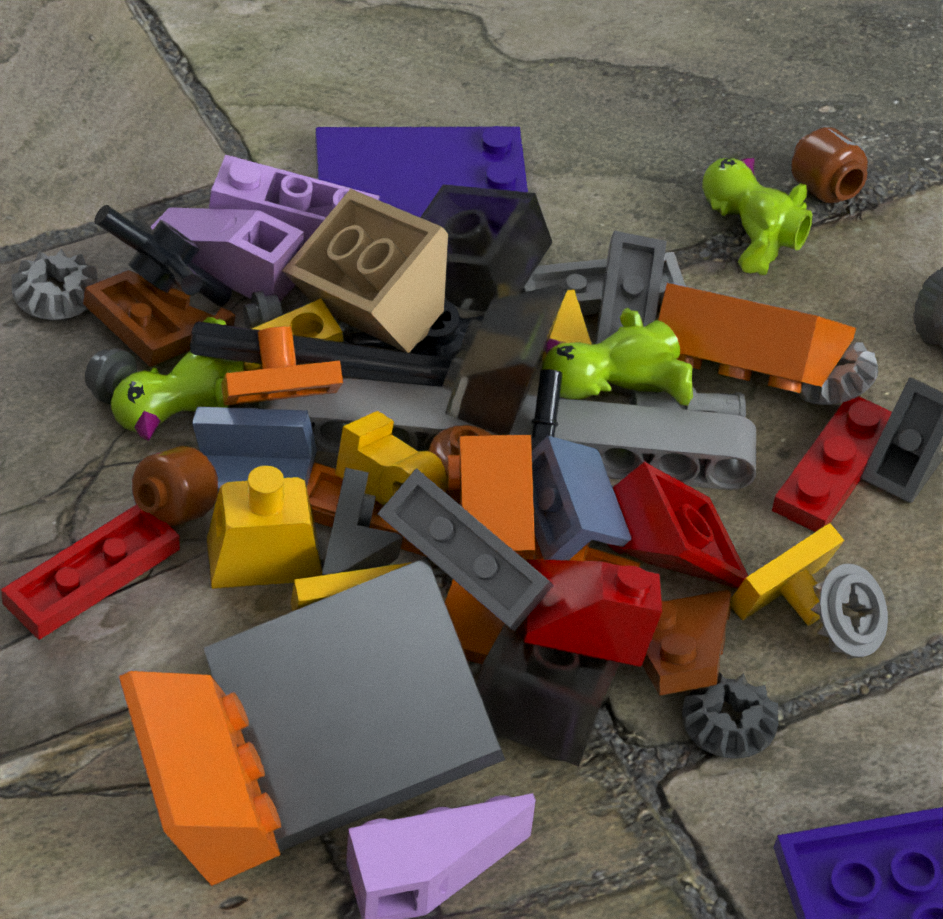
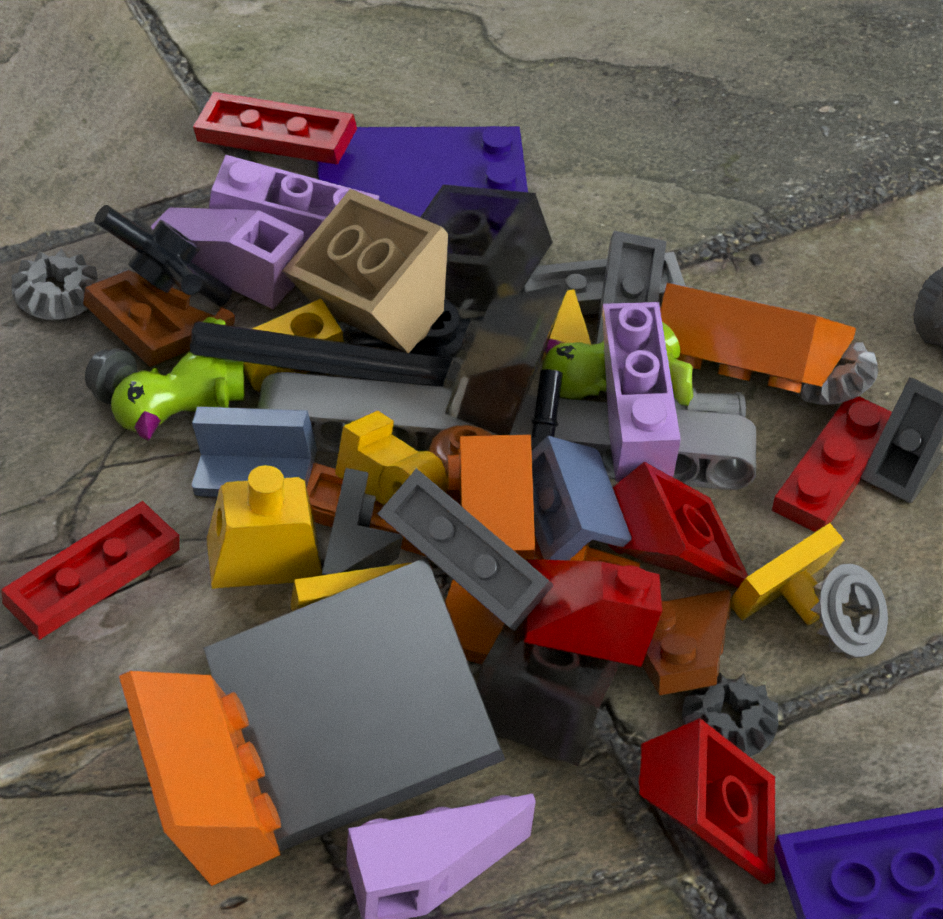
(175, 485): dark orange head -> none
(261, 309): dark grey plate -> none
(275, 127): none -> red plate
(280, 374): orange tile -> none
(639, 389): none -> lavender slope
(713, 794): none -> red slope
(766, 213): lime animal -> none
(829, 165): dark orange head -> none

